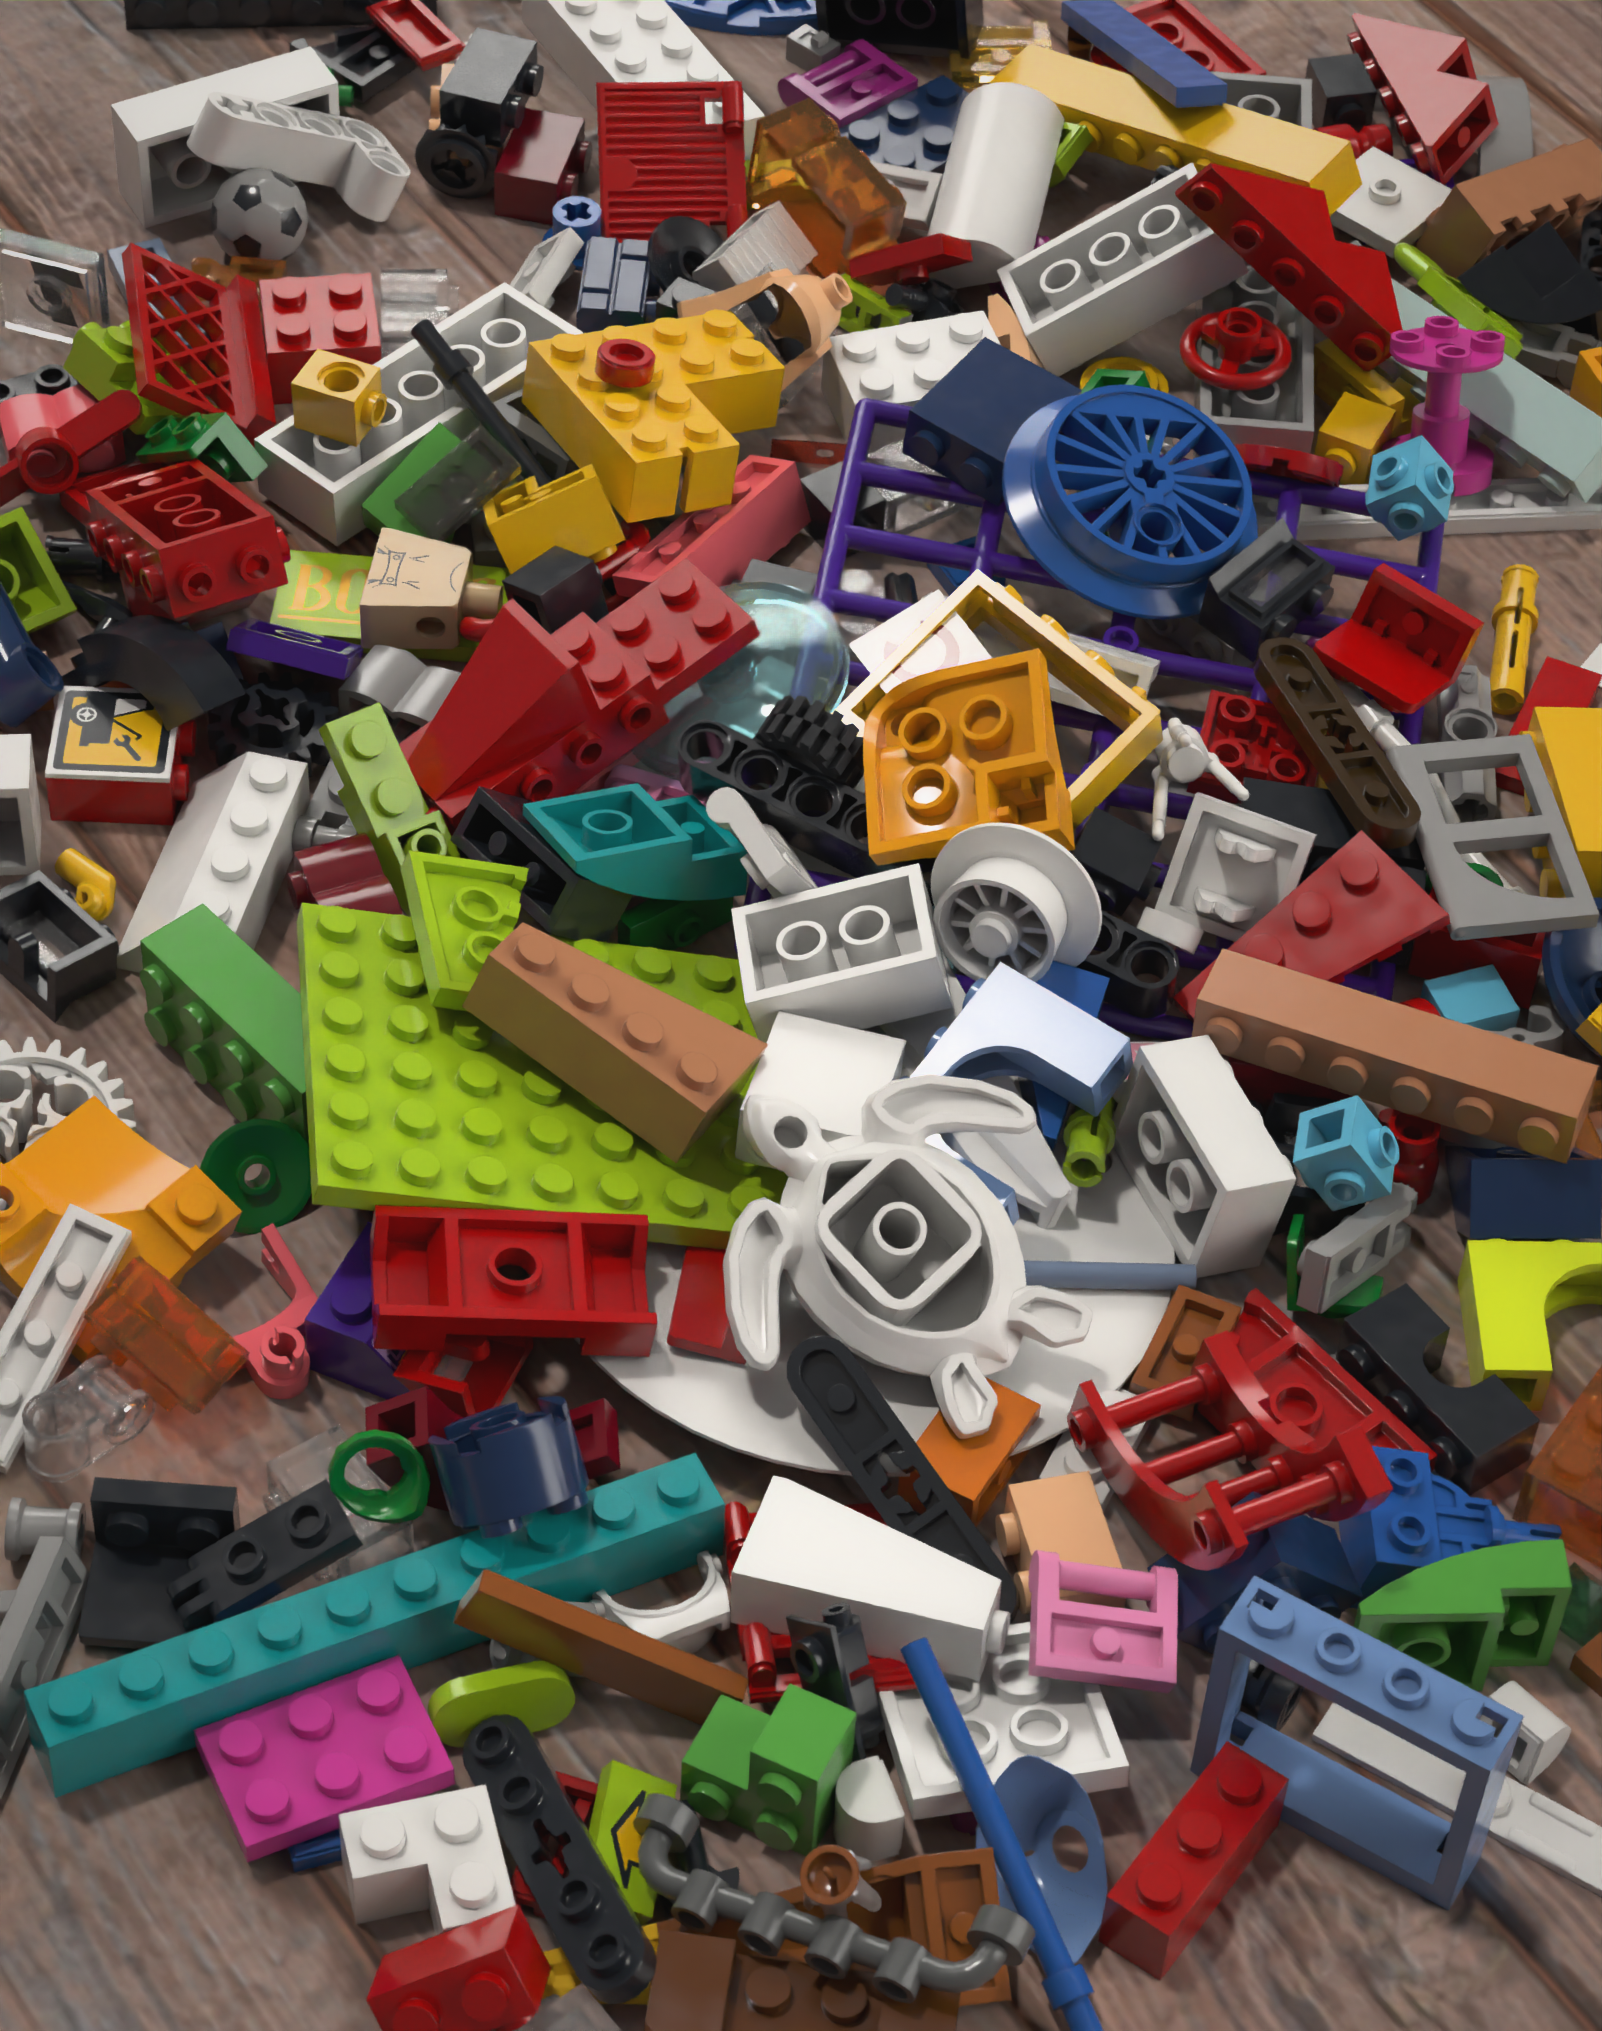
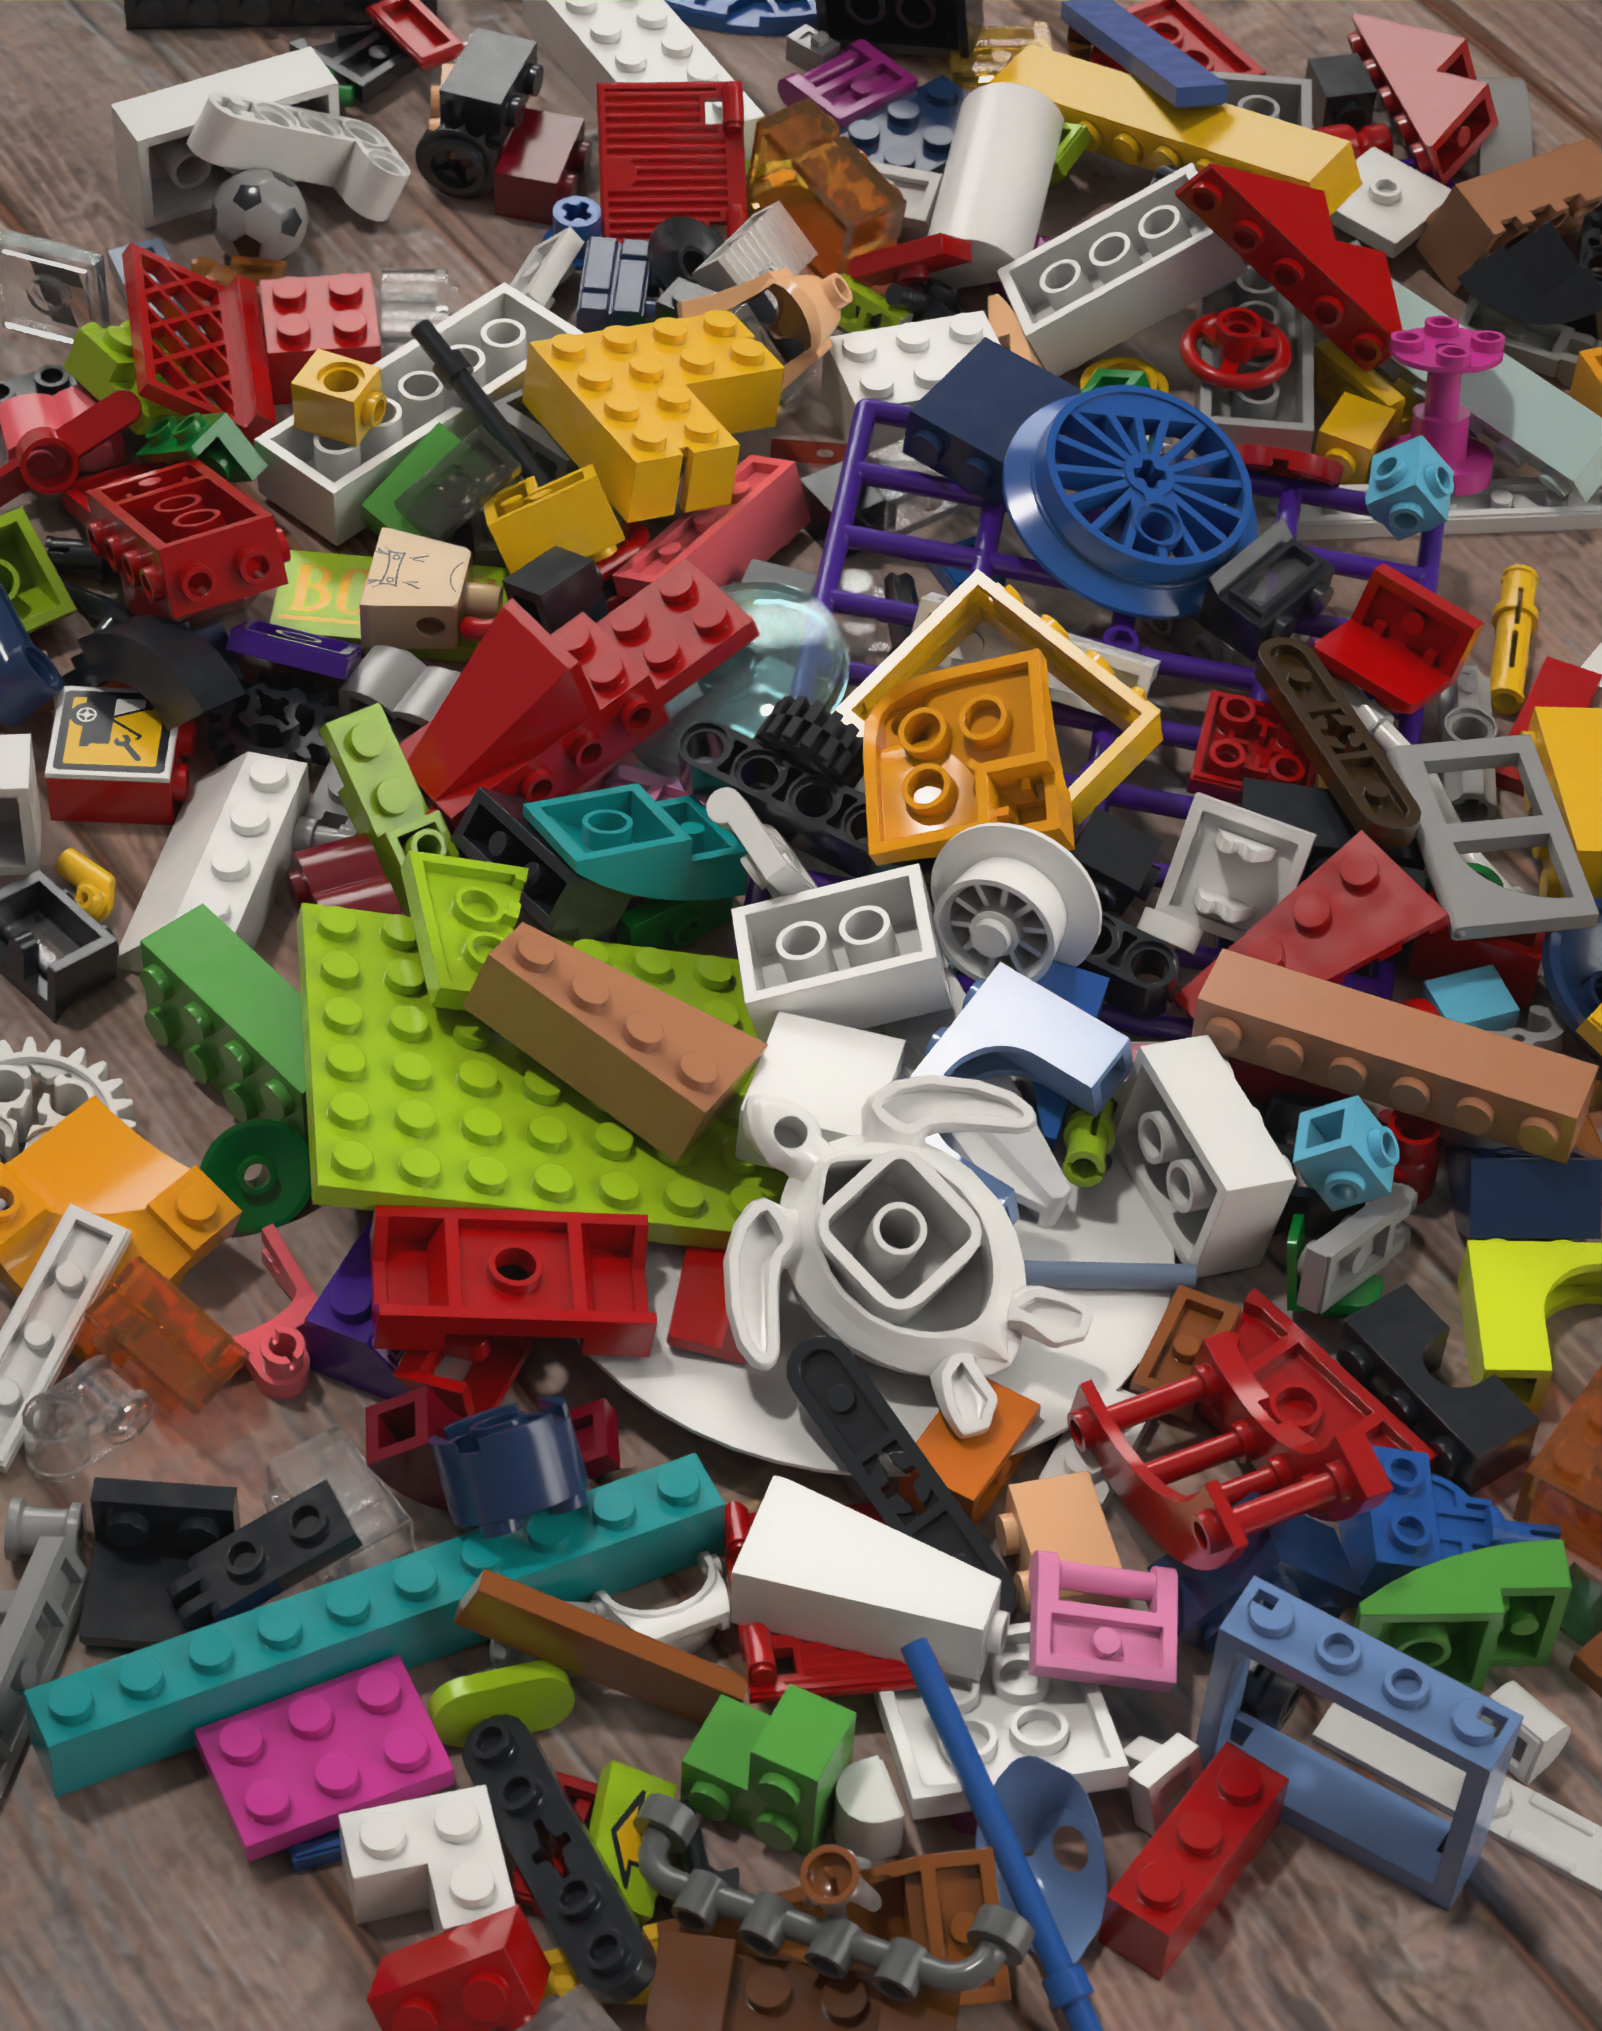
(398, 1504): green piece -> none
(625, 363): red tile -> none
(824, 1658): black hinge -> none
(946, 647): white sticker -> none
(1160, 1777): none -> white tile
(1182, 760): white plant -> none
(1453, 298): lime plate -> none

